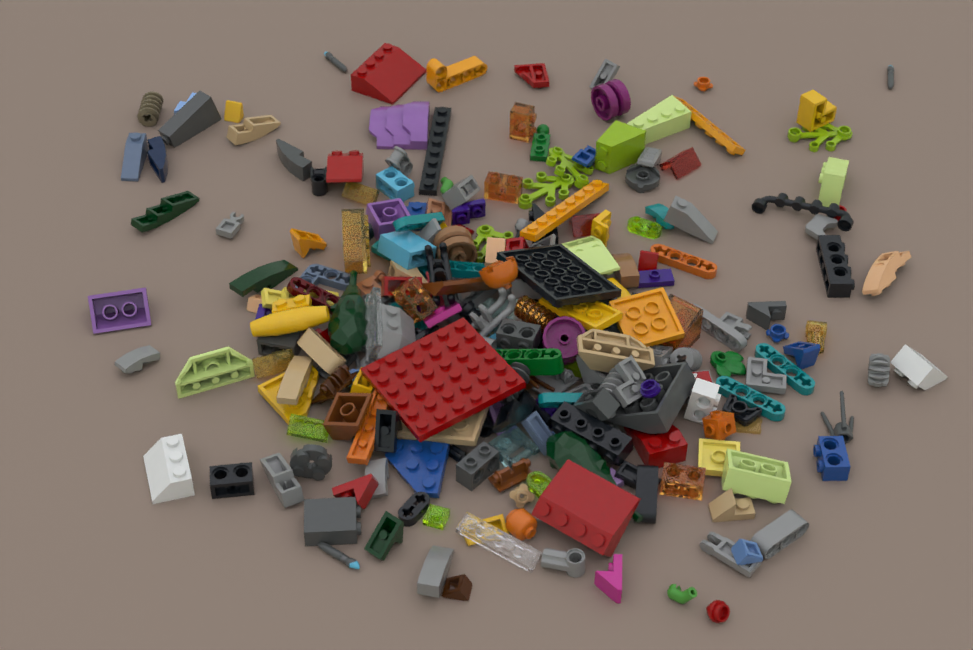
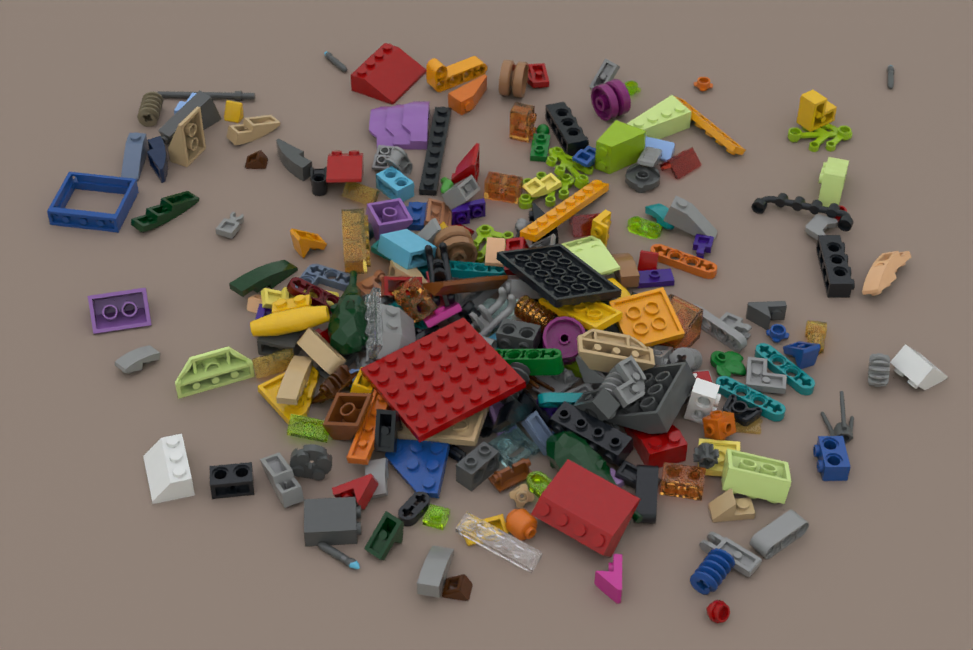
(60, 216): none -> blue window
(188, 139): none -> tan slope
(238, 95): none -> dark grey bar
(256, 161): none -> reddish brown slope
(379, 158): none -> light grey slope
(416, 221): teal beam -> none
(467, 96): none -> orange slope
(468, 166): none -> red slope
(500, 273): orange cylinder -> none
(513, 78): none -> medium nougat wheel
(543, 186): none -> light yellow slope
(565, 128): none -> black brick
(570, 561): light grey piece -> none
(632, 87): none -> clear neon green plate
(650, 388): dark purple plate -> none
(667, 147): none -> light blue slope
(679, 596): bright green arm -> none
(702, 244): none -> dark purple plate
(706, 455): none -> dark grey gear
(712, 571): none -> blue piece
(746, 552): medium blue slope -> none

